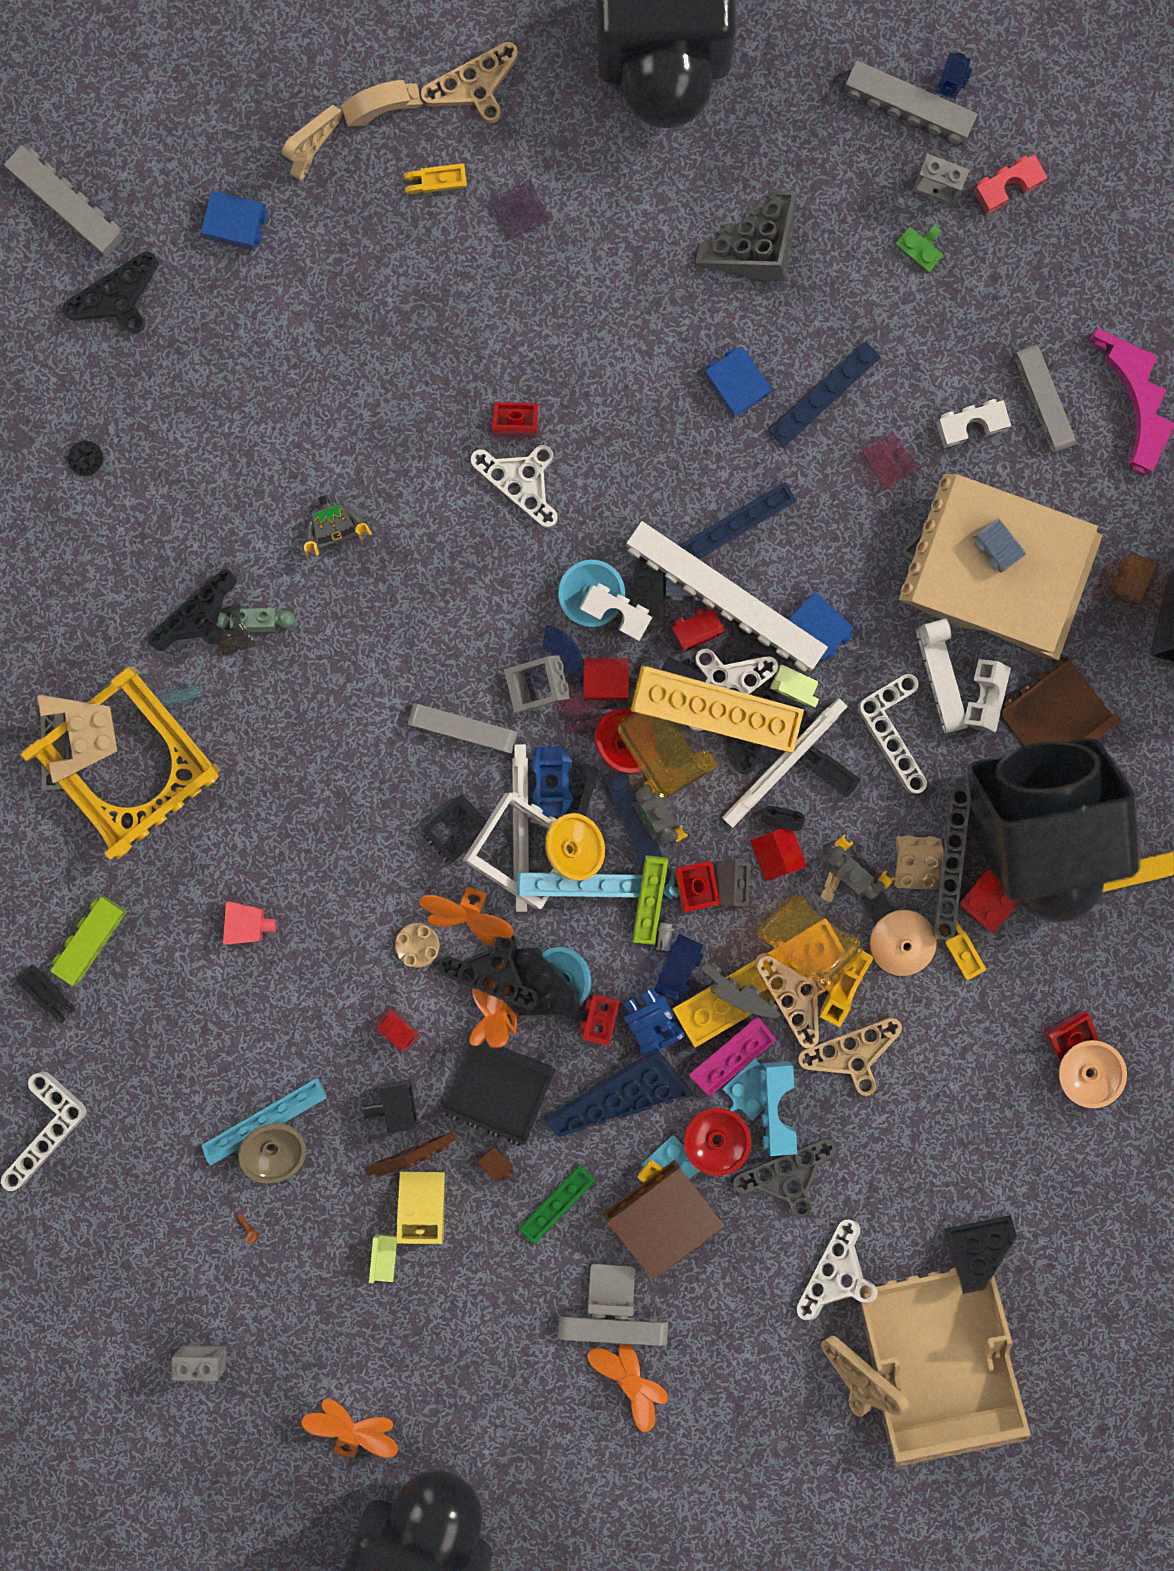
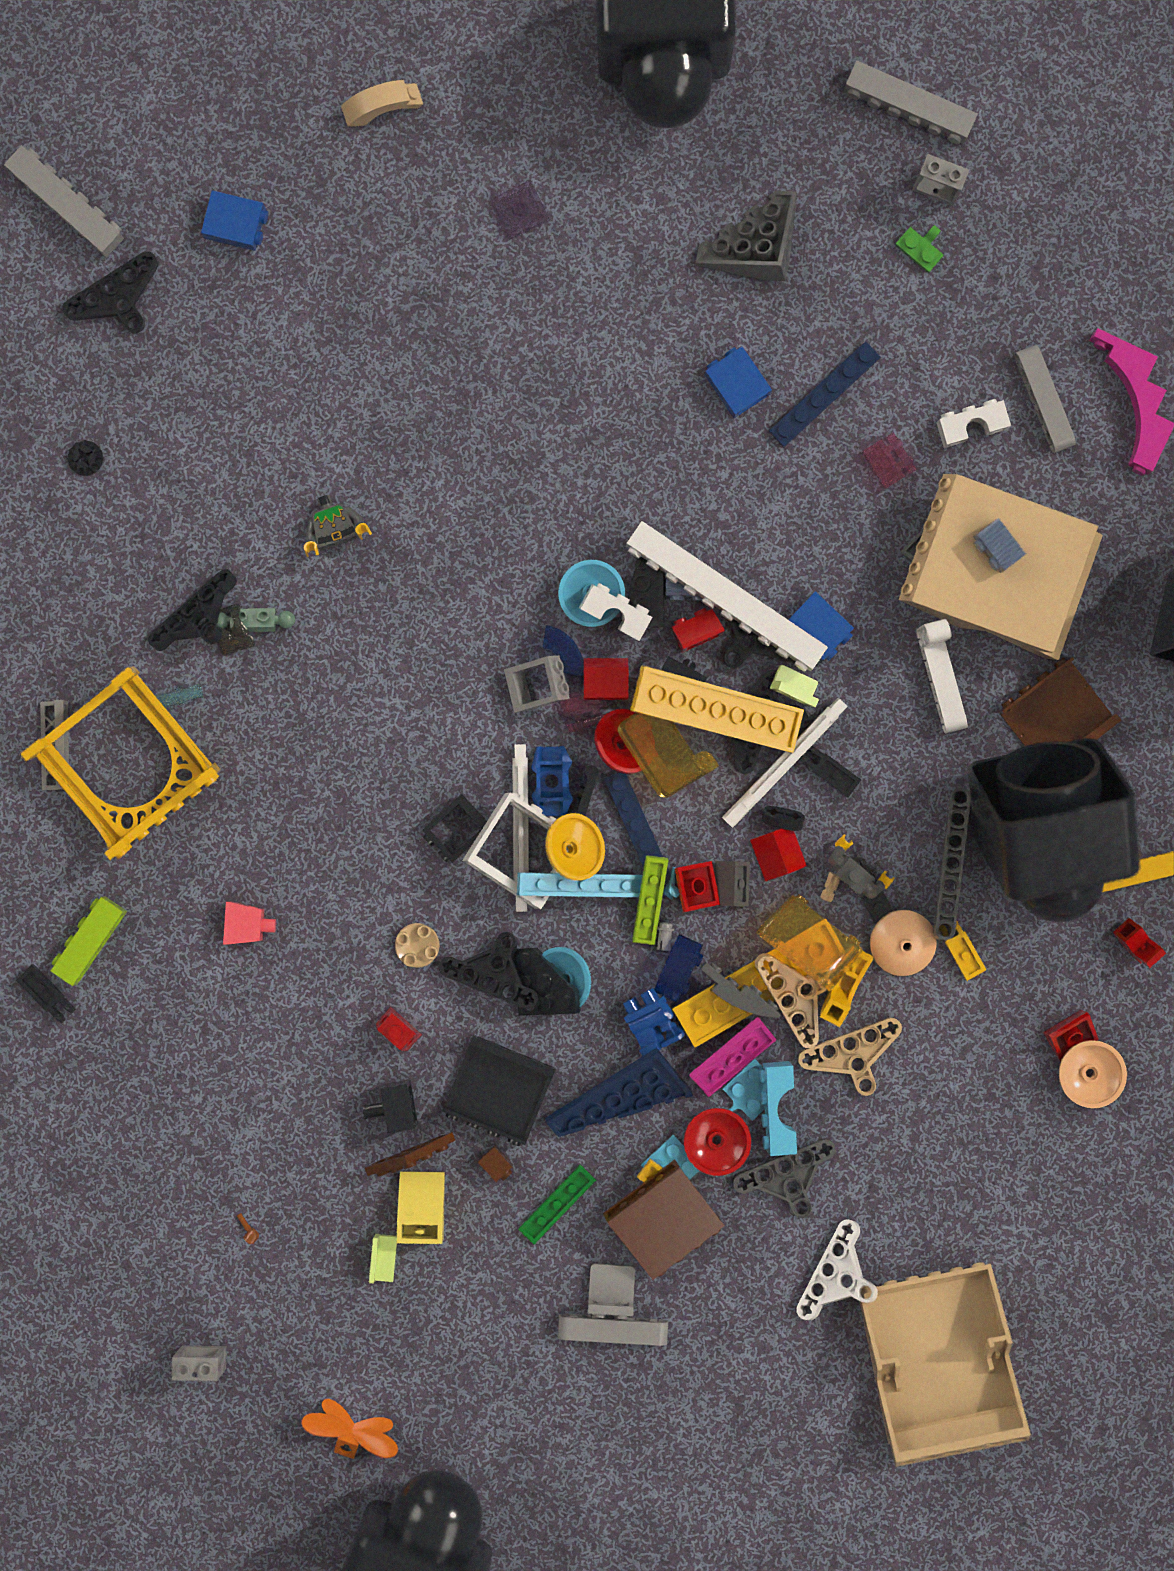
(48, 1134): white beam -> none
(89, 733): tan wing -> none
(273, 1162): dark tan dish -> none
(278, 1112): medium azure plate -> none
(309, 139): tan beam -> none
(437, 179): yellow hinge -> none
(449, 913): orange piece -> none
(462, 728): light grey beam -> none
(485, 78): tan beam -> none
(495, 1023): orange piece -> none
(515, 419): red slope -> none
(530, 487): white beam -> none
(596, 1016): red piece -> none
(627, 1374): orange piece -> none
(655, 816): dark grey torso -> none
(735, 673): white beam -> none
(739, 521): dark blue plate -> none
(865, 1383): tan beam -> none
(890, 732): white beam -> none
(918, 862): tan bracket -> none
(954, 75): clear blue brick -> none
(979, 1250): black plate -> none
(987, 902): red piece -> none
(993, 680): white arch -> none
(1026, 174): coral arch -> none
(1133, 578): clear orange brick -> none
(1138, 943): none -> red brick

